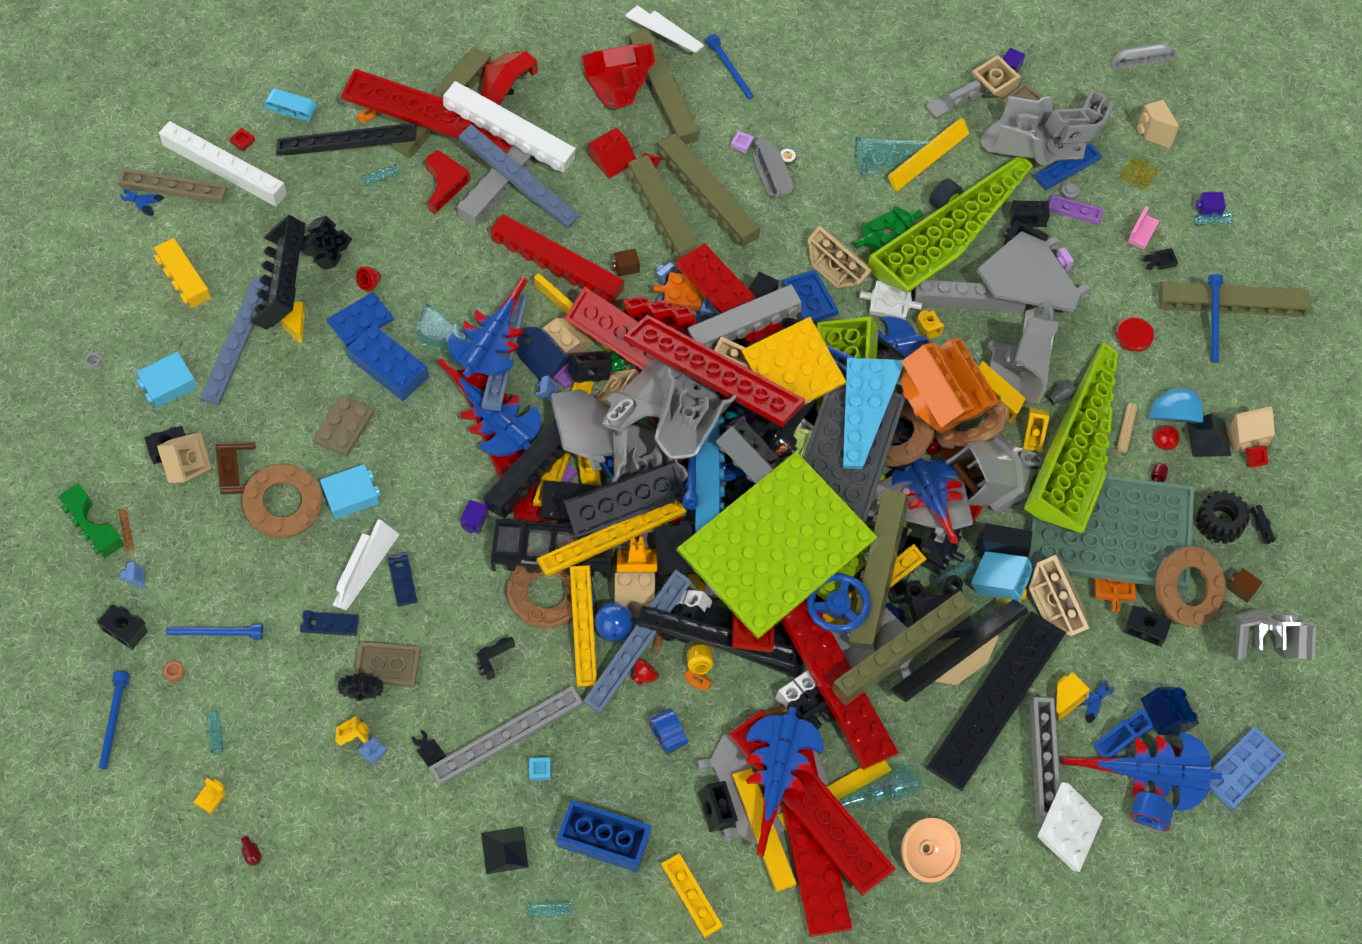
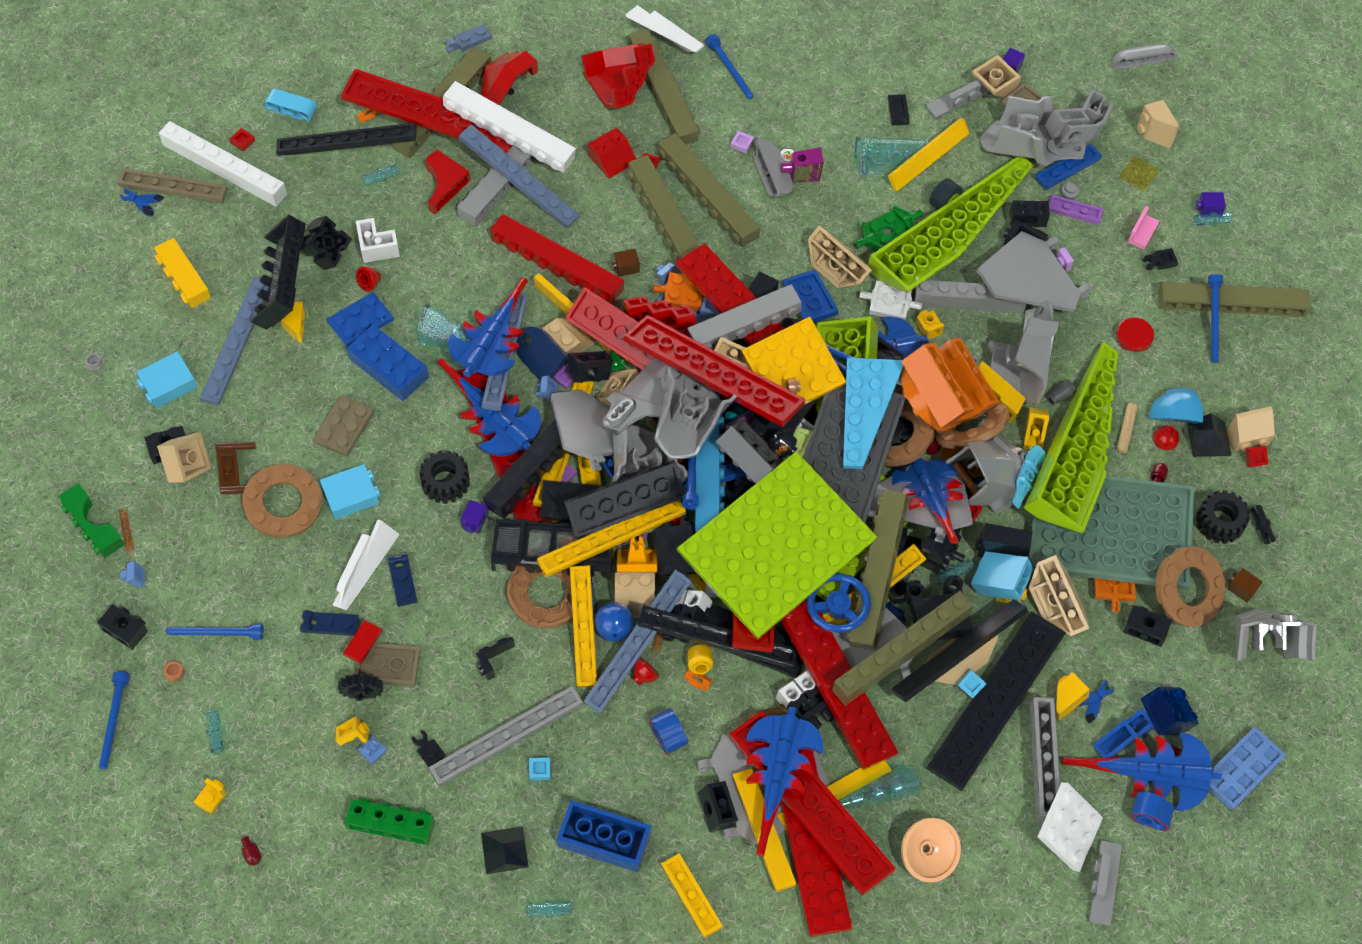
(362, 642): none -> red tile
(376, 245): none -> white brick
(390, 821): none -> green brick
(444, 490): none -> black tyre
(469, 39): none -> sand blue plate
(793, 385): none -> medium nougat plate
(805, 165): none -> magenta torso
(898, 109): none -> black tile
(971, 683): none -> medium azure plate
(1028, 473): none -> medium azure piece
(1105, 883): none -> light grey bracket

